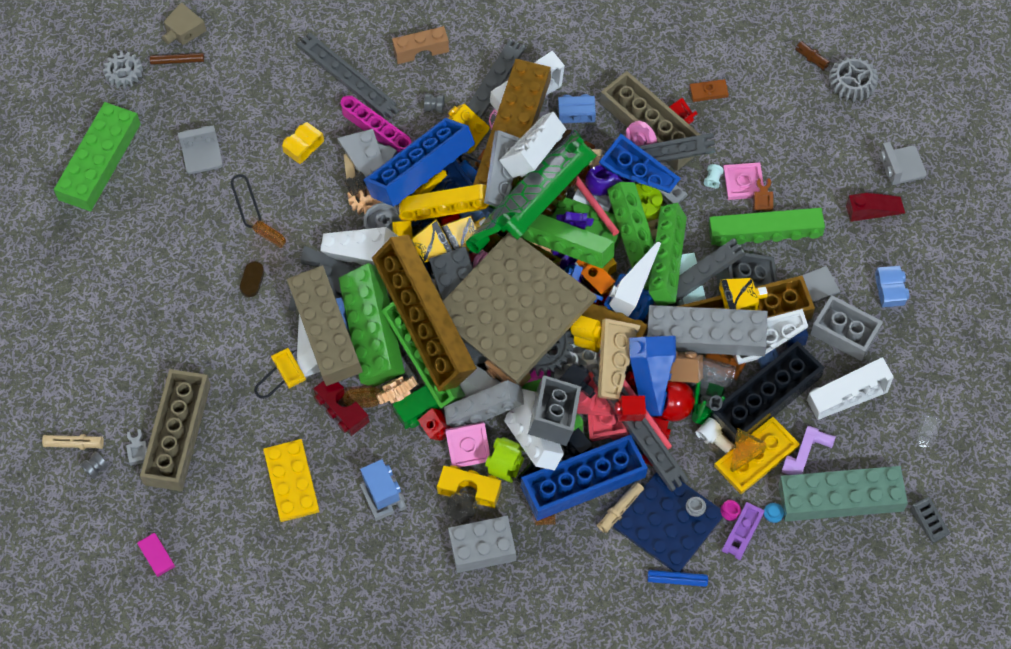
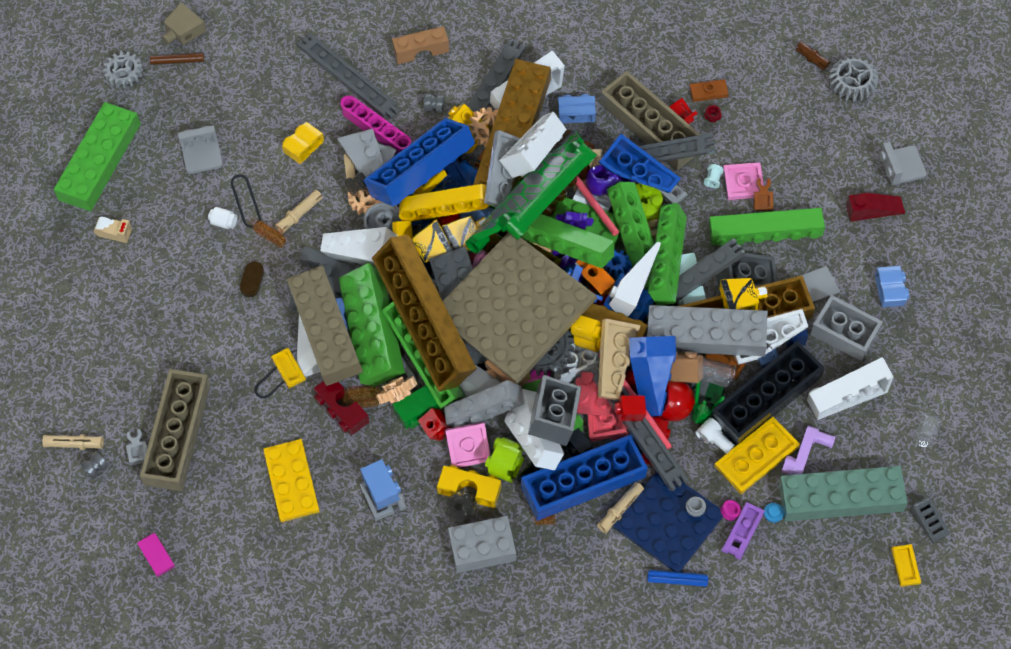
(113, 229): none -> tan leg
(222, 218): none -> white brick
(292, 217): none -> tan pin
(488, 120): none -> light nougat gear
(579, 376): black brick -> none
(622, 265): none -> blue gear
(640, 133): bright pink tile -> none
(713, 109): none -> dark red plate
(714, 402): dark grey piece -> none
(745, 449): clear yellow slope -> none
(906, 565): none -> yellow tile

